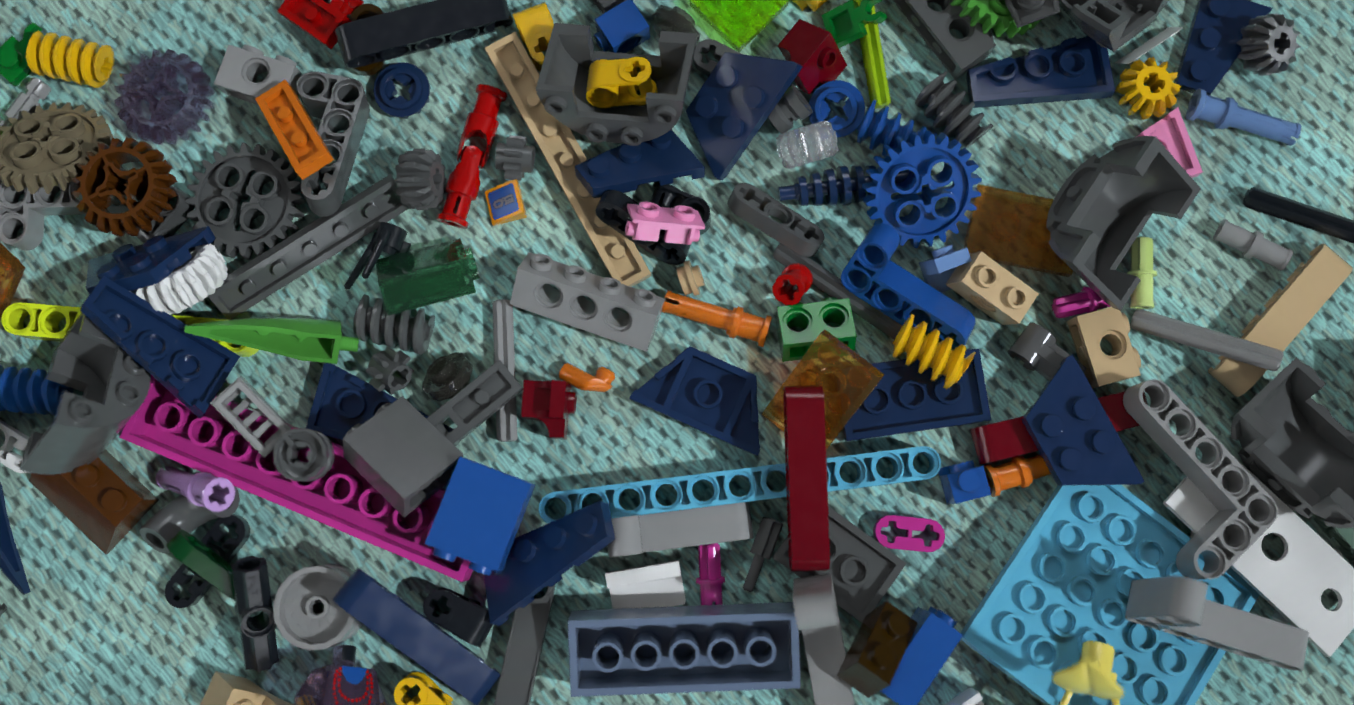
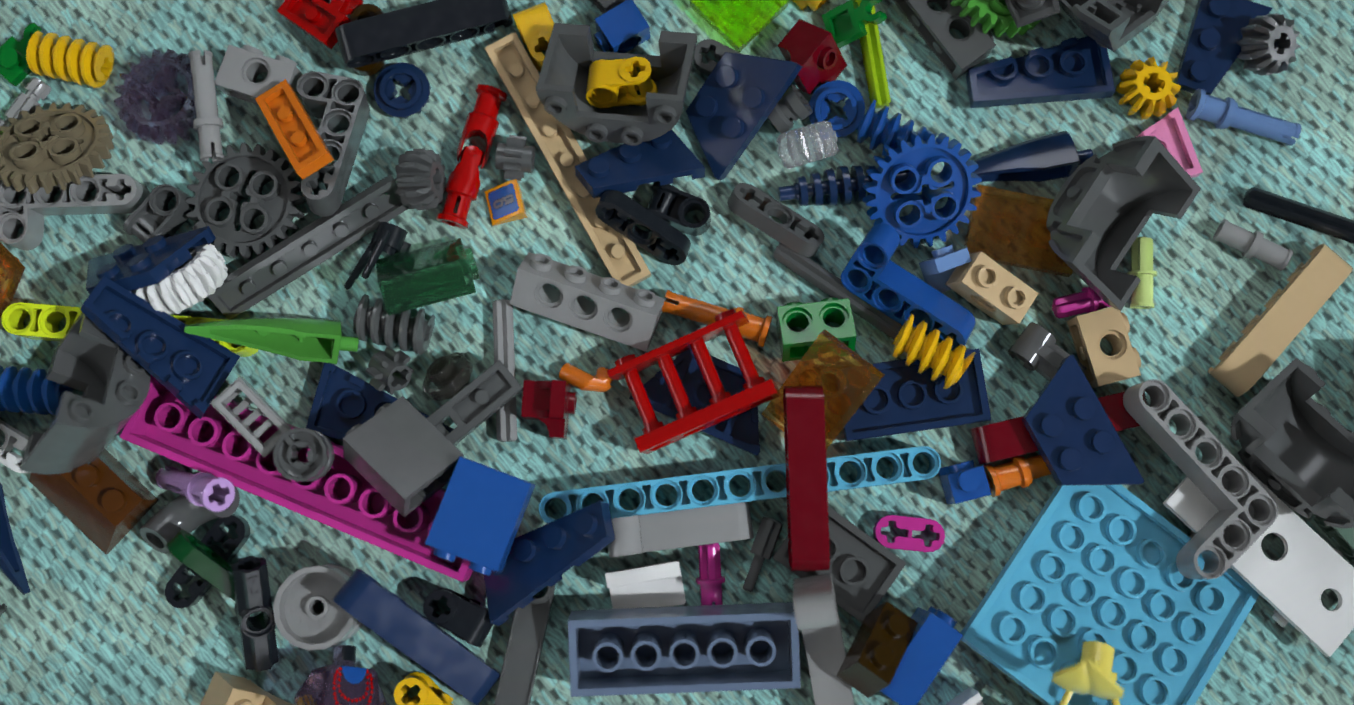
(105, 180): reddish brown gear -> none
(206, 109): none -> light grey pin
(673, 20): clear smoke plate -> none
(680, 223): bright pink hinge -> none
(690, 278): tan plate -> none
(722, 405): none -> red fence
(788, 292): red bush -> none
(951, 111): dark grey piece -> none
(1033, 160): none -> dark blue piece
(1150, 44): white sticker -> none
(1181, 609): light grey beam -> none
(1207, 339): light grey axle -> none

